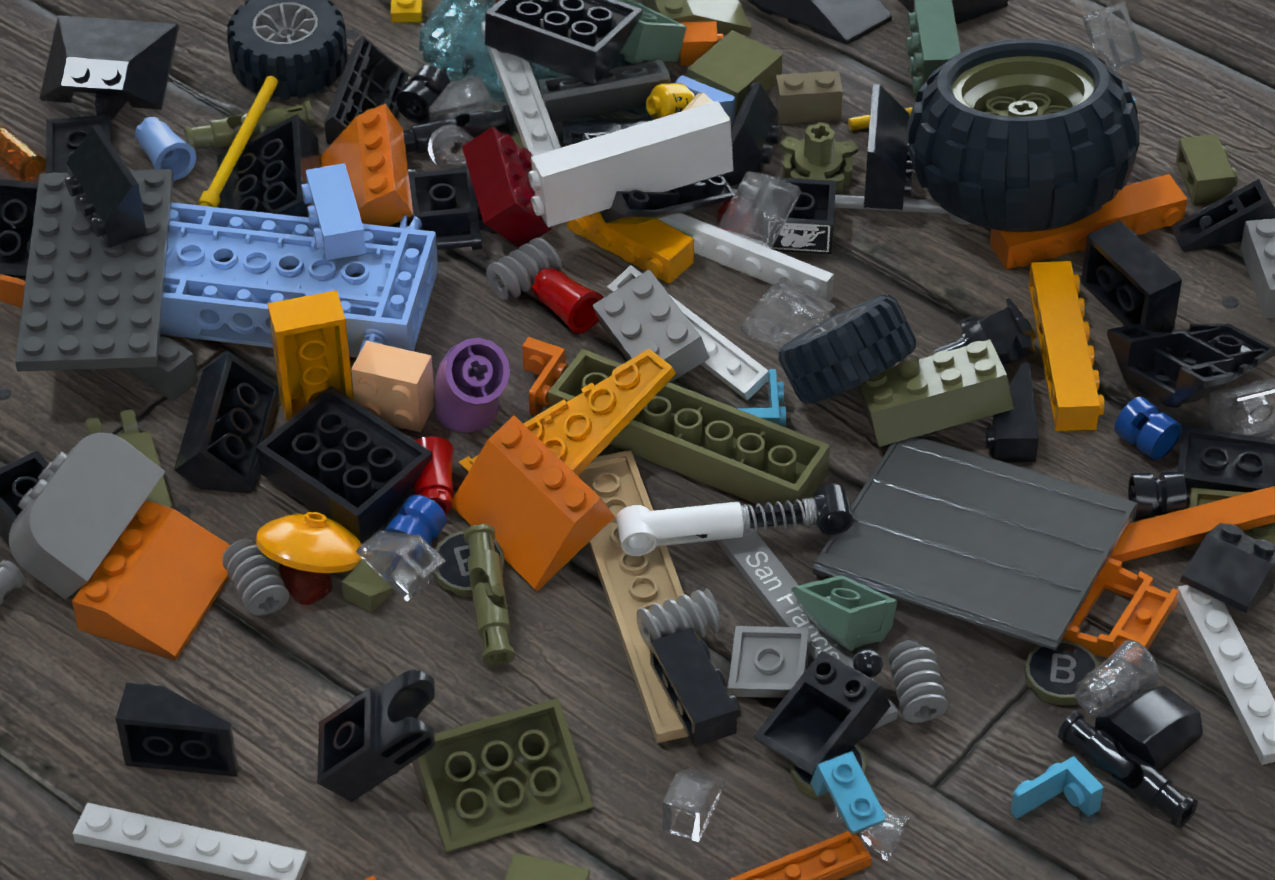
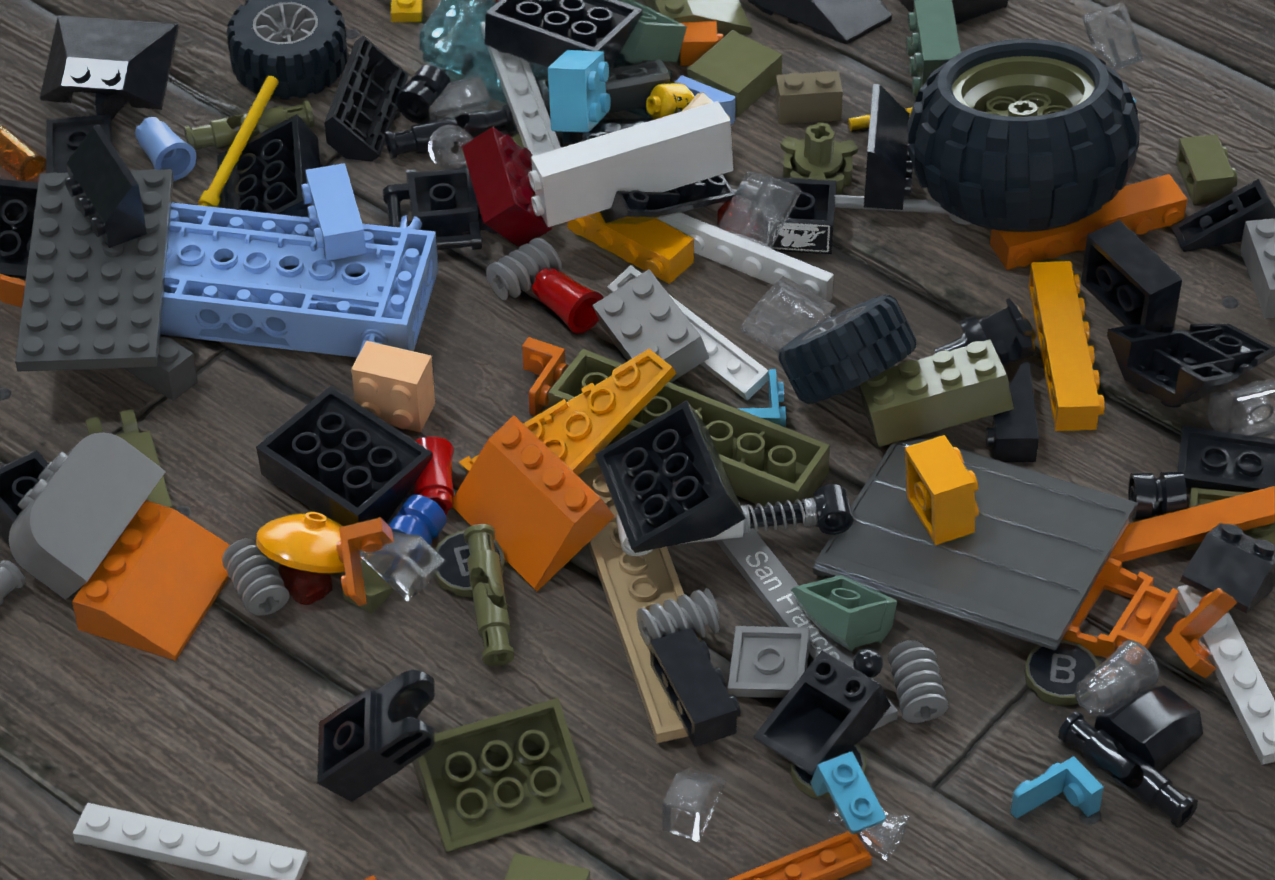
(173, 733): black slope -> none
(225, 425): black slope -> none
(309, 349): light orange brick -> none
(358, 537): none -> orange bracket
(375, 165): orange slope -> none
(470, 385): medium lavender brick -> none
(578, 90): none -> medium azure brick
(669, 482): none -> black slope
(753, 134): black wedge -> none
(941, 489): none -> light orange brick
(1150, 430): blue wheel -> none
(1187, 631): none -> orange bracket

